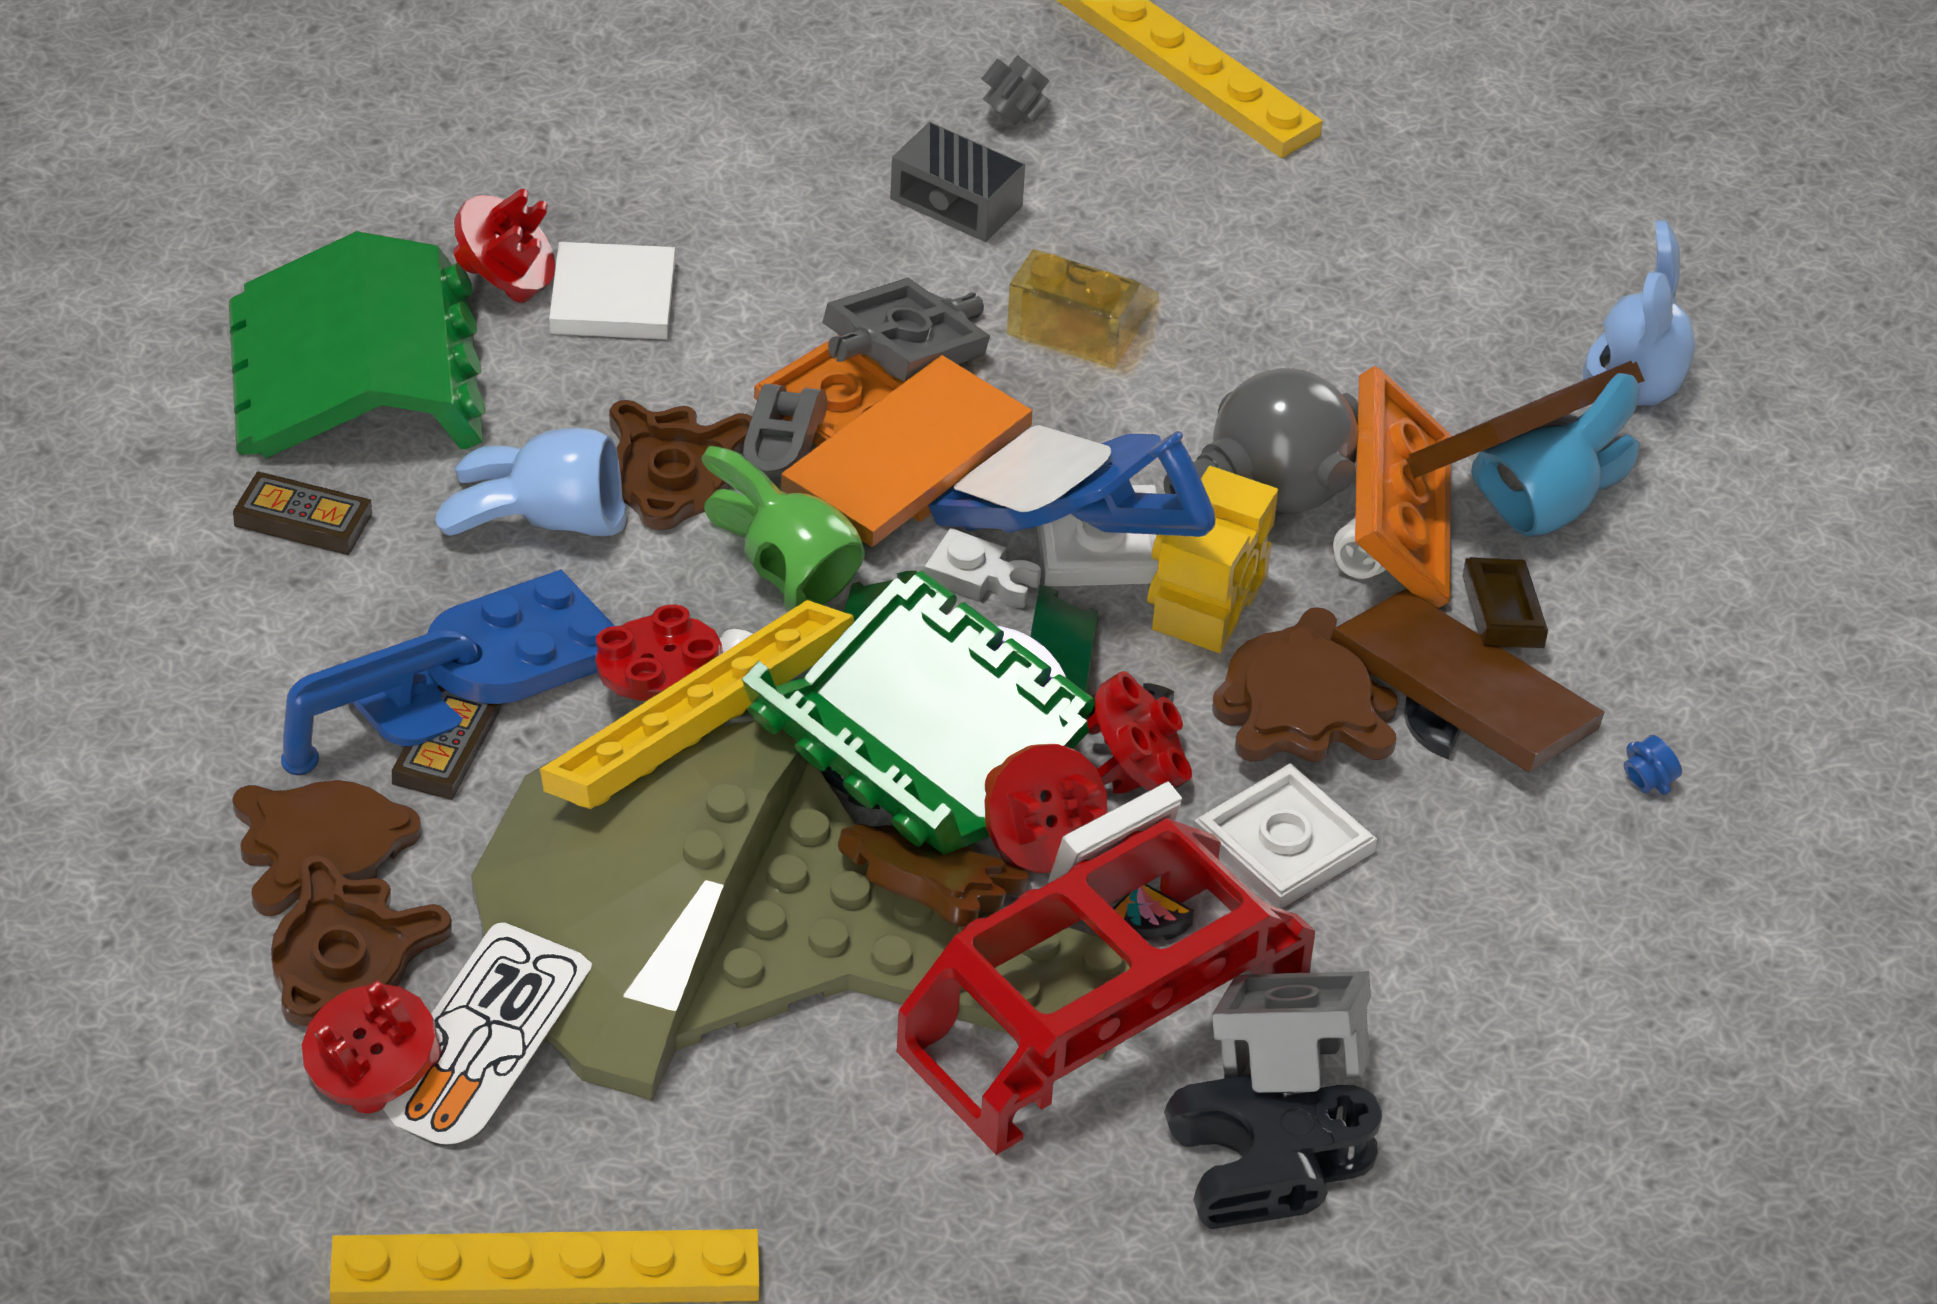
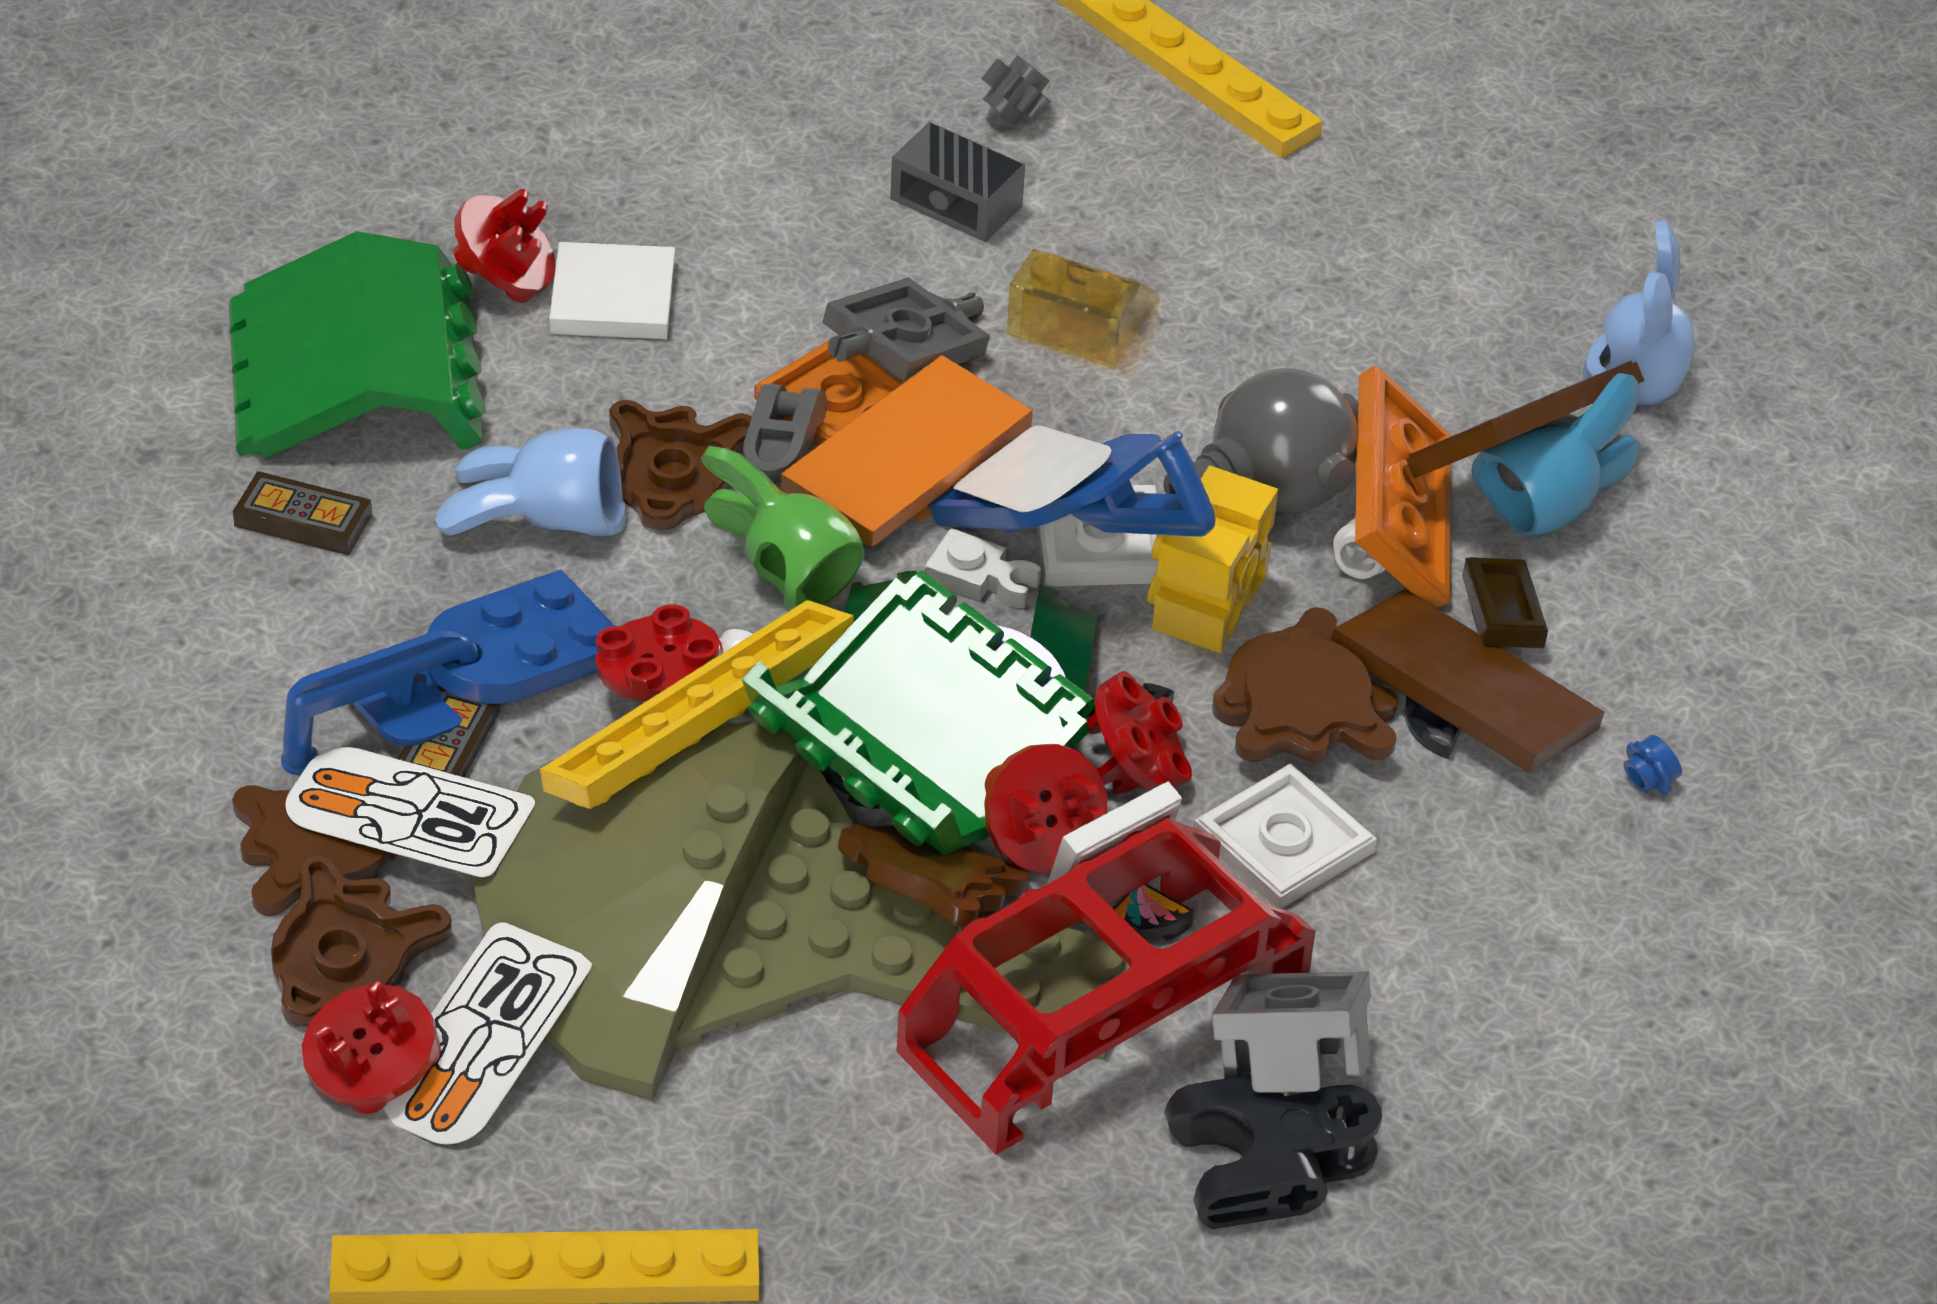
(408, 809): none -> sticker

